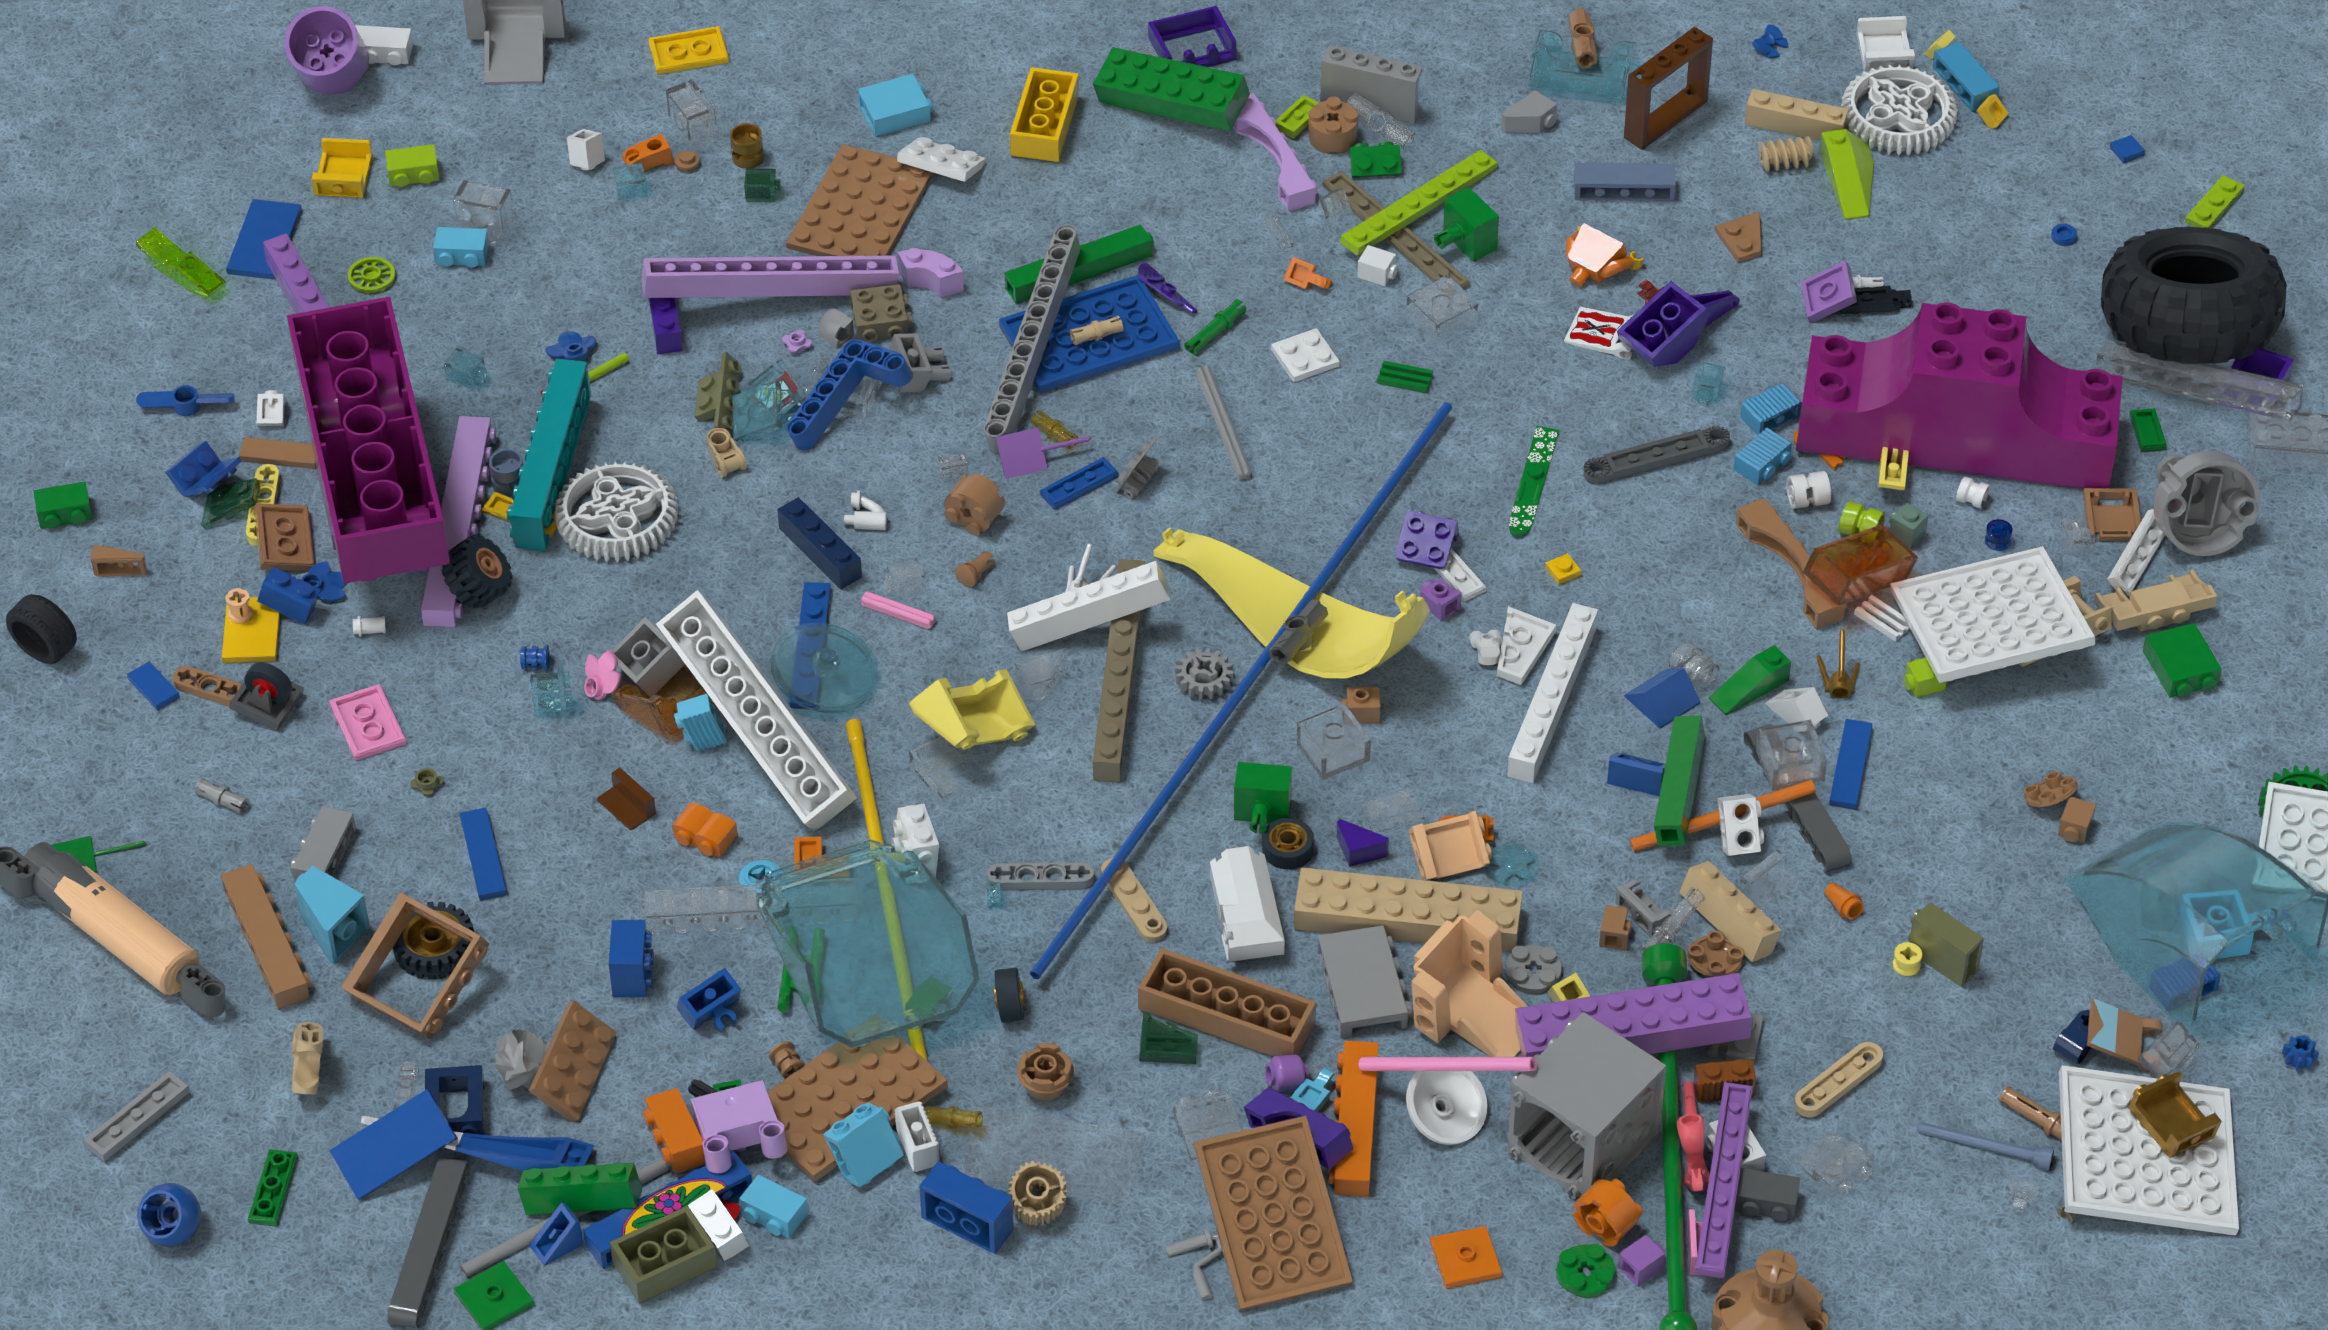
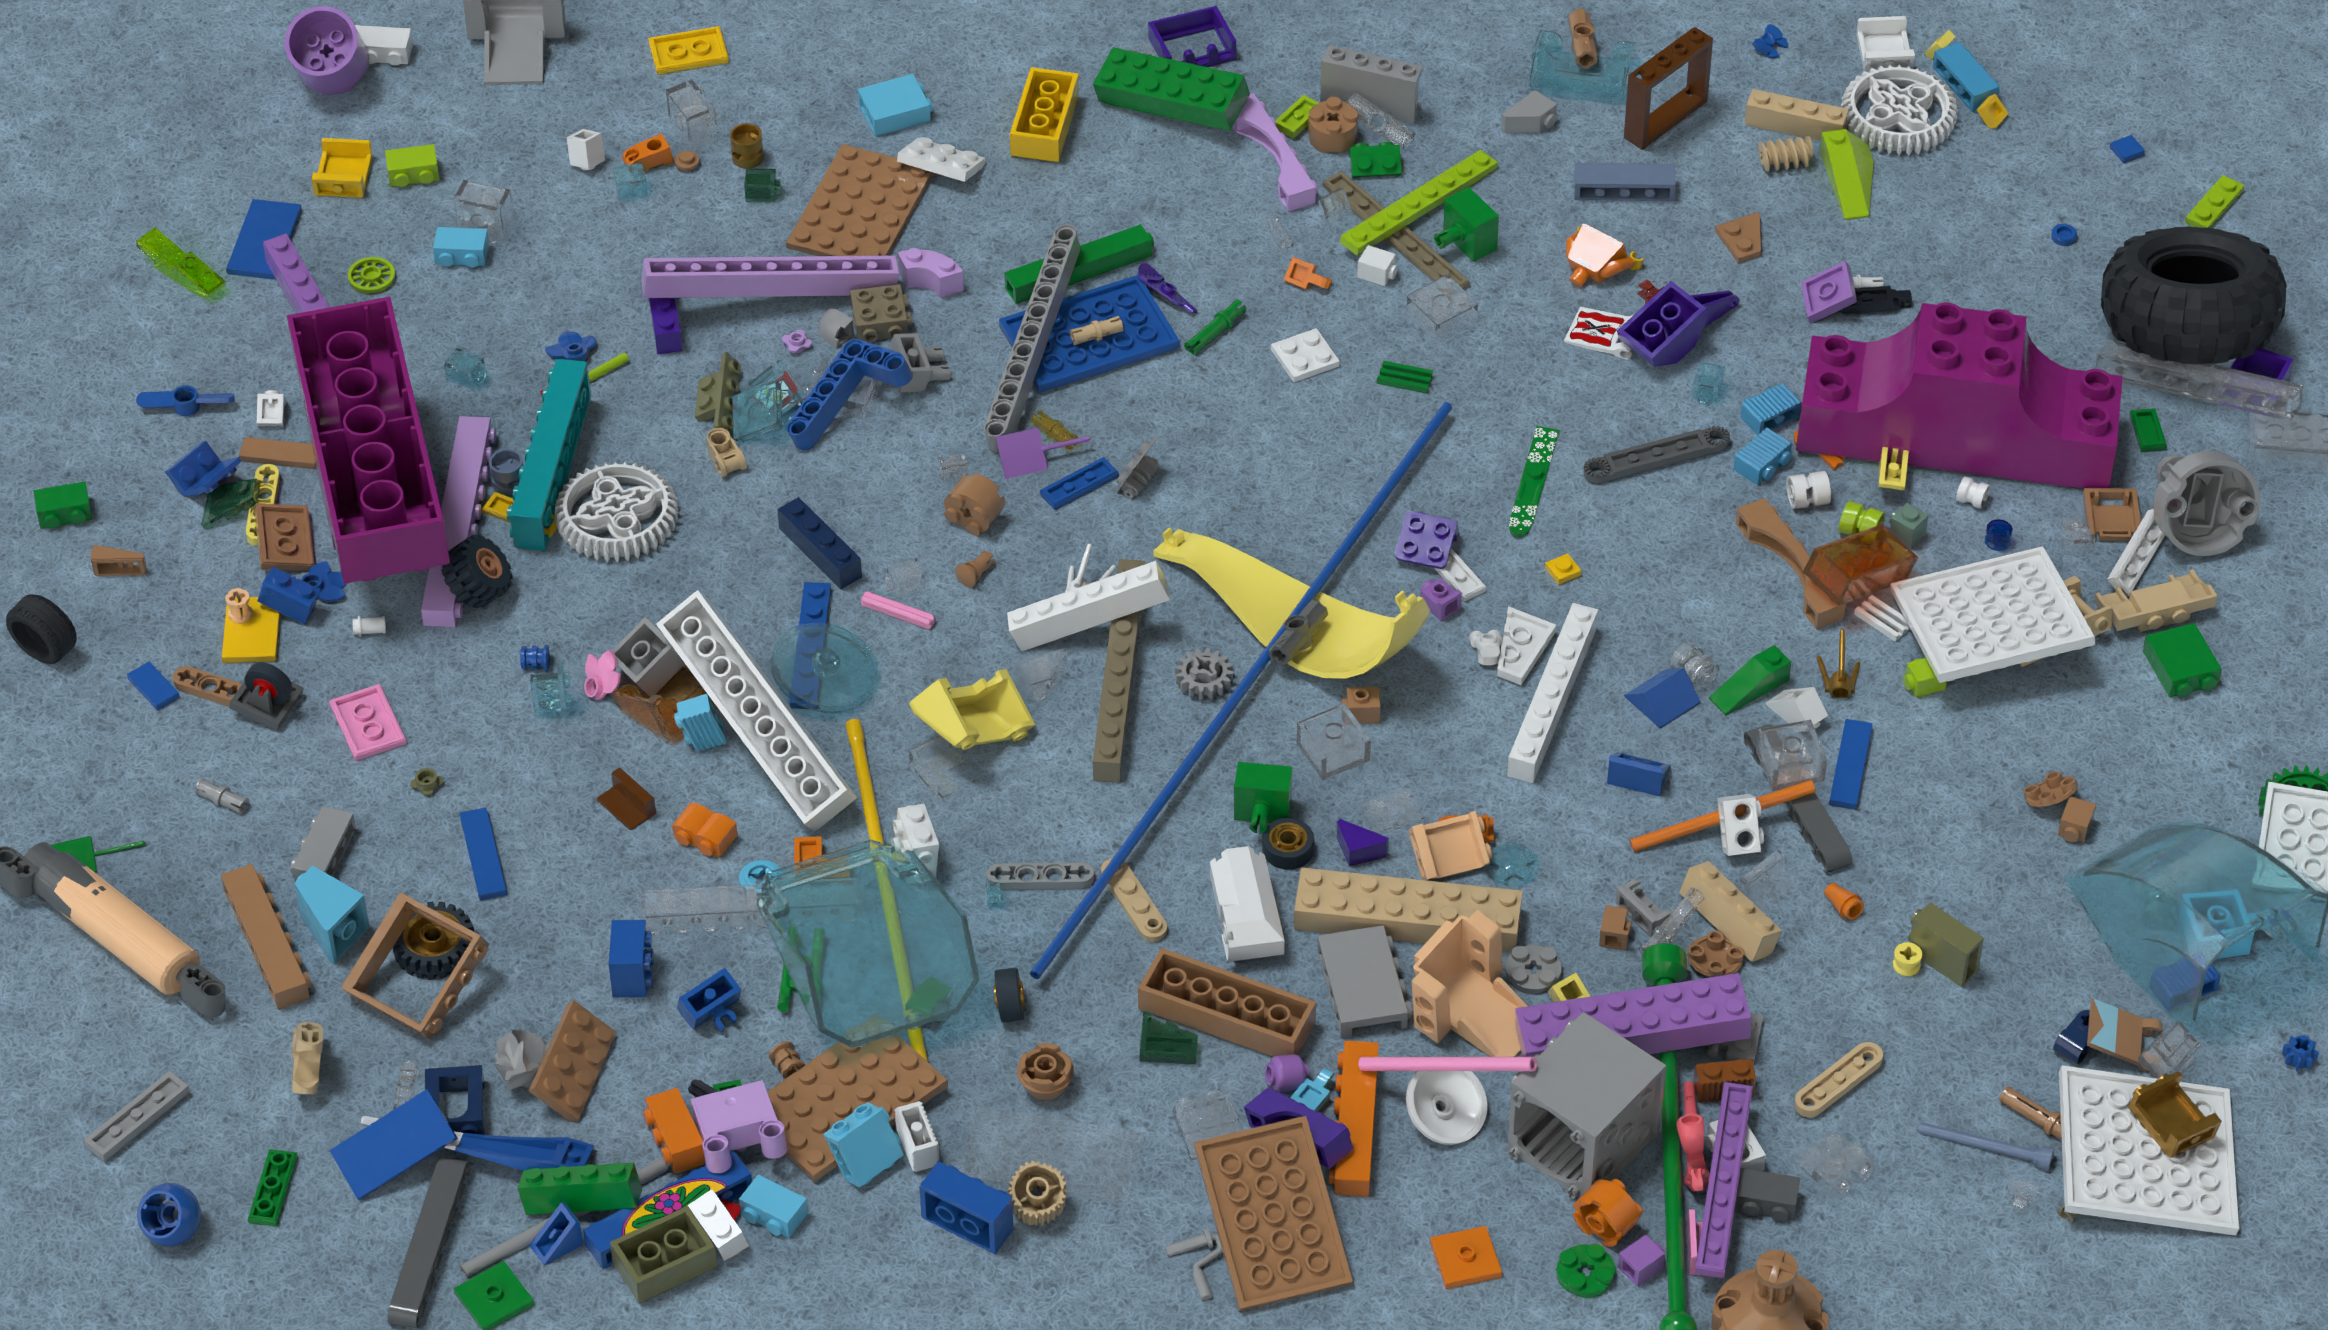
(864, 519): white plant -> none
(954, 1117): clear yellow pin -> none
(1224, 423): light grey axle -> none
(1679, 781): green brick -> none

